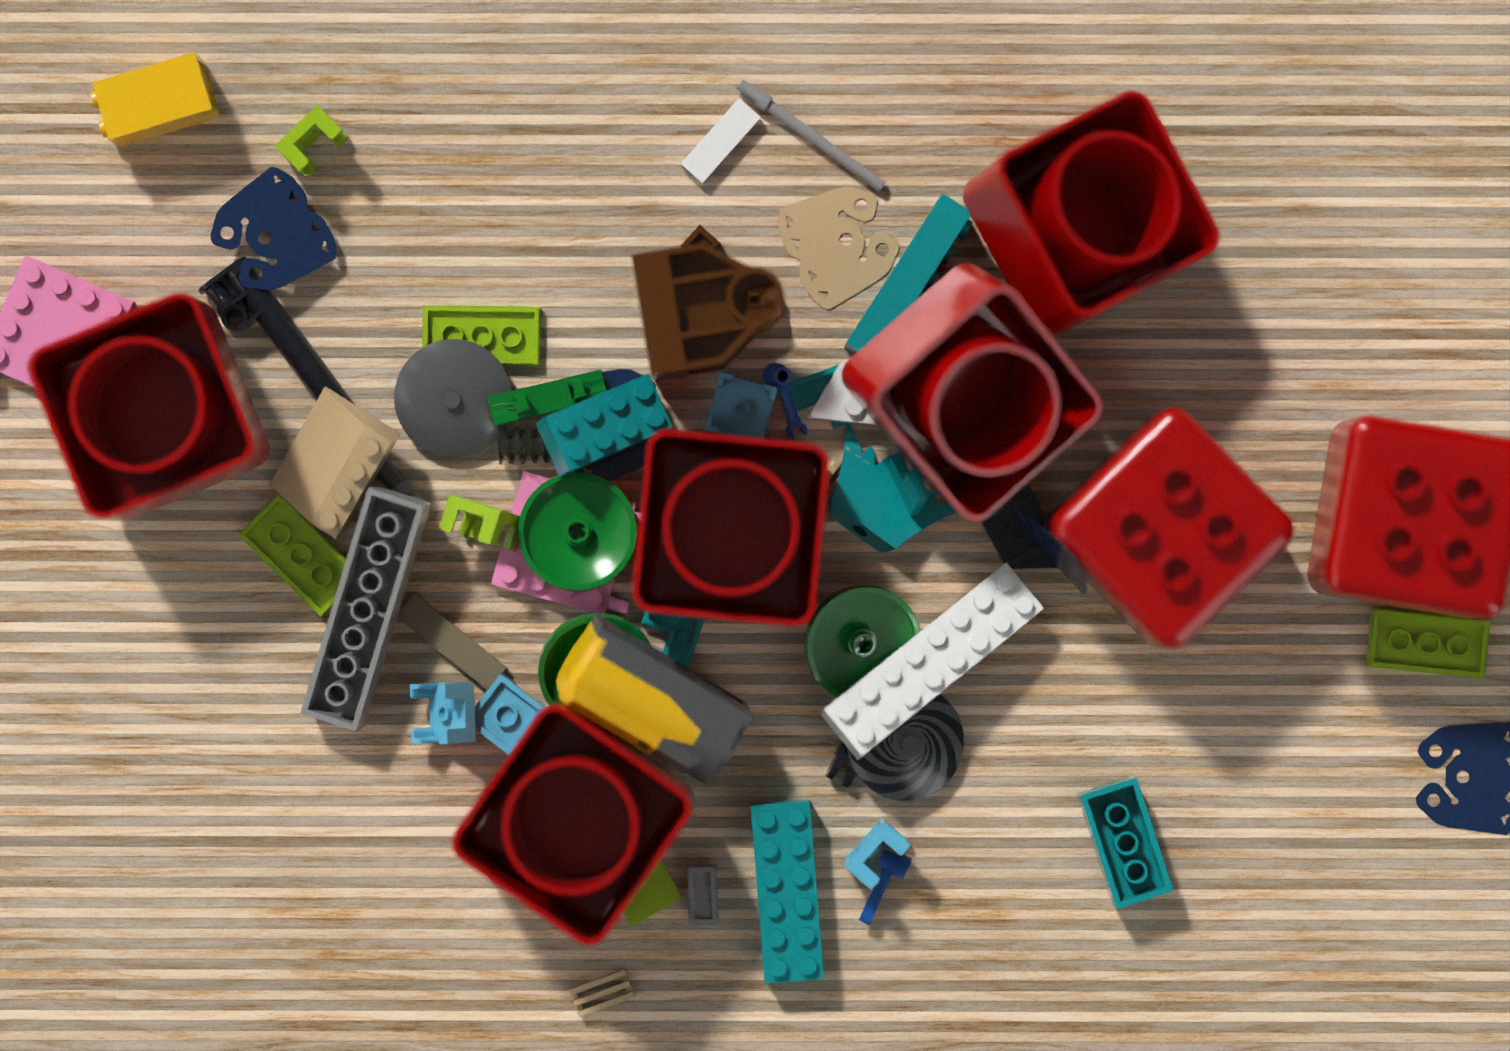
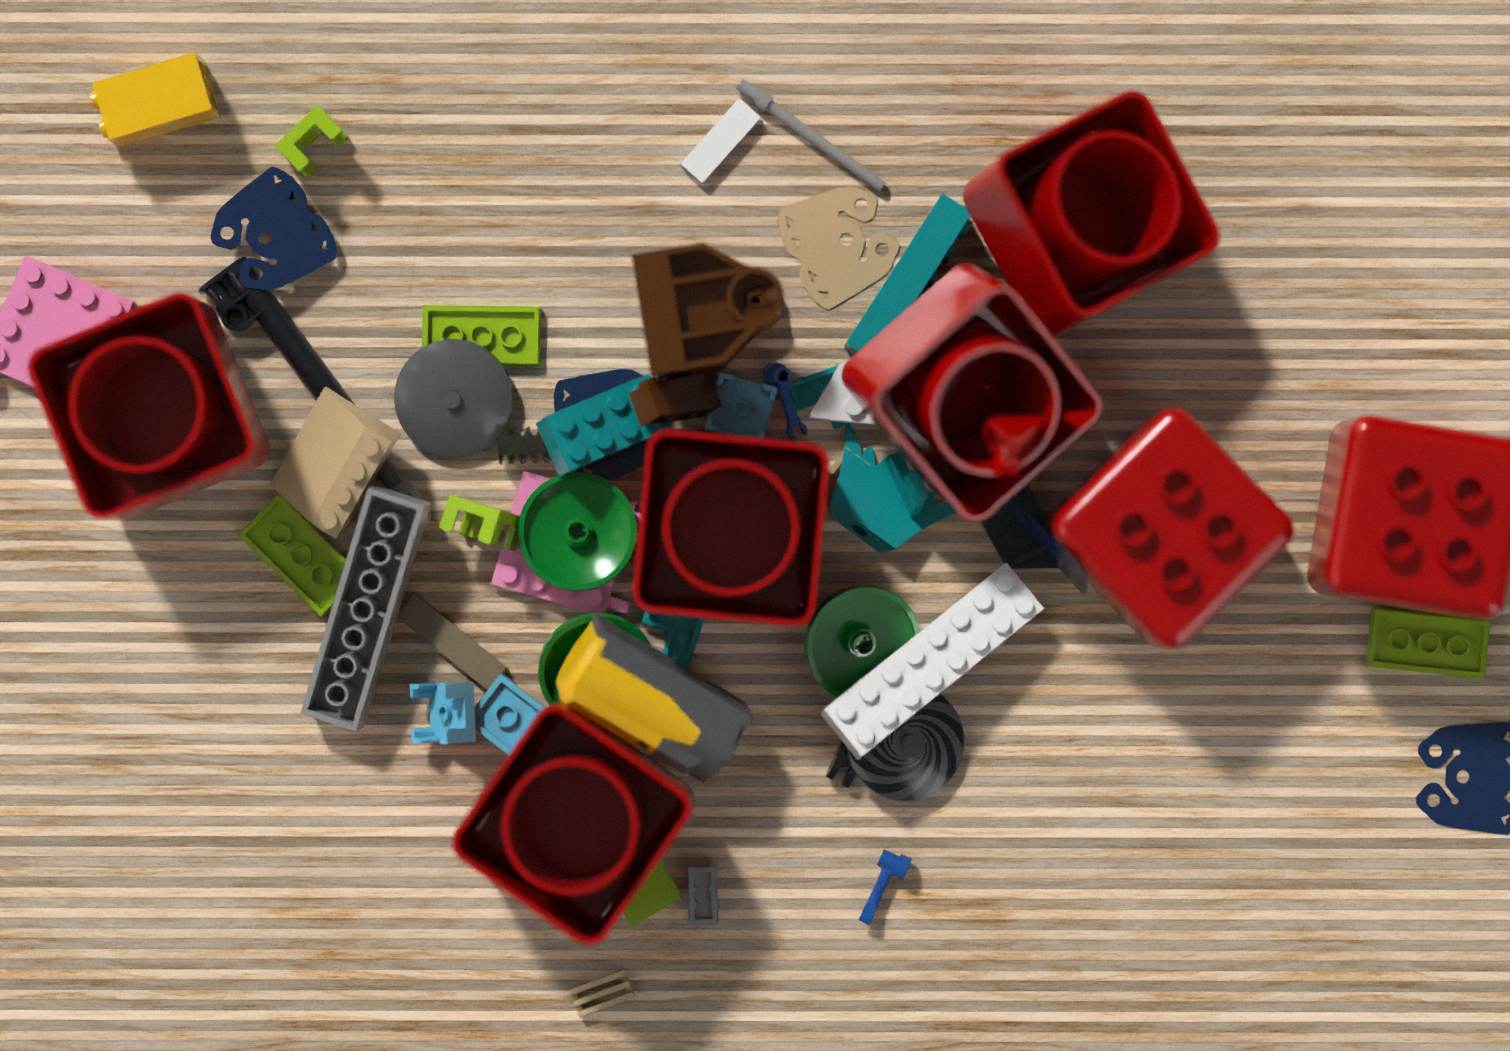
(544, 397): green hinge -> none
(674, 399): none -> reddish brown brick
(701, 235): reddish brown tile -> none
(787, 891): teal brick -> none
(869, 847): medium azure panel -> none
(1012, 441): none -> red hat
(1125, 842): teal brick -> none

